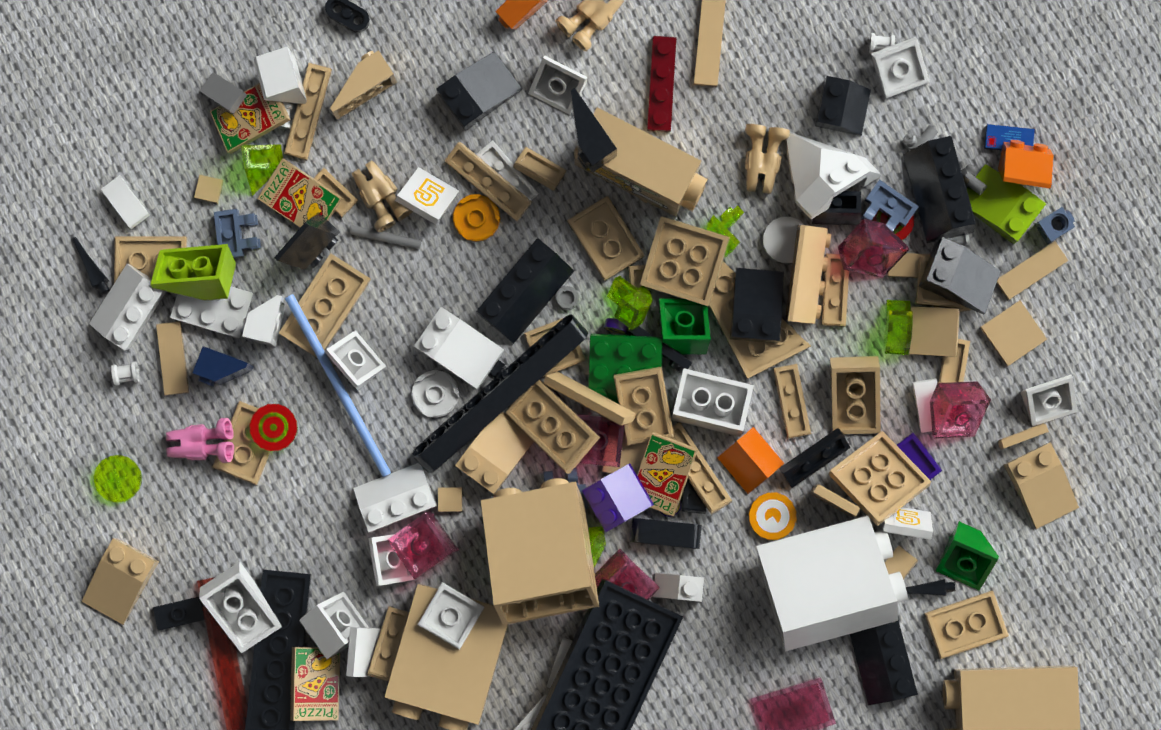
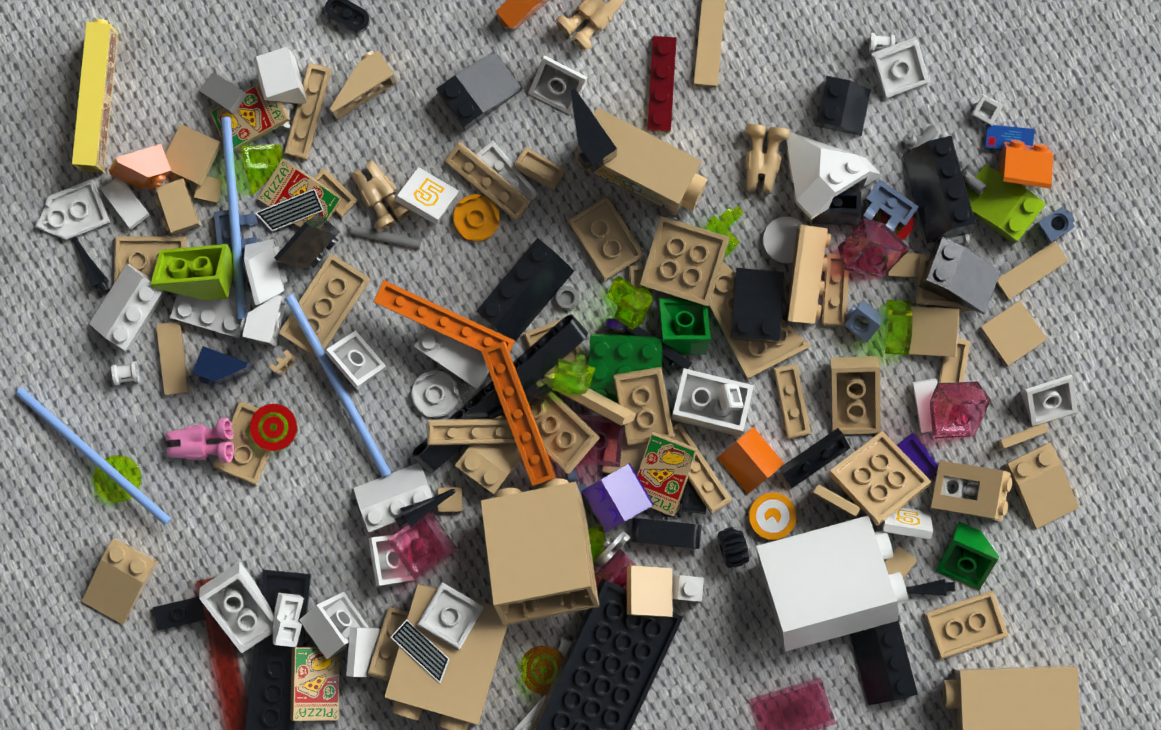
(73, 211): none -> white tile
(93, 456): none -> light blue piece
(95, 96): none -> light yellow brick
(142, 168): none -> slope
(177, 207): none -> tan brick
(192, 154): none -> tan tile
(234, 218): none -> light blue piece
(264, 270): none -> white slope
(286, 624): none -> white slope
(287, 362): none -> tan tile
(291, 210): none -> sticker
(416, 511): none -> black piece
(421, 650): none -> sticker
(438, 318): none -> orange plate
(469, 431): none -> tan tile
(518, 413): none -> orange plate
(533, 396): none -> black piece
(540, 668): none -> clear neon green tile
(572, 376): none -> clear neon green brick
(617, 543): none -> light grey piece
(649, 591): none -> tile
(729, 397): none -> white slope
(733, 547): none -> black gear
(863, 330): none -> sand blue brick
(987, 109): none -> white slope
(991, 493): none -> tan brick

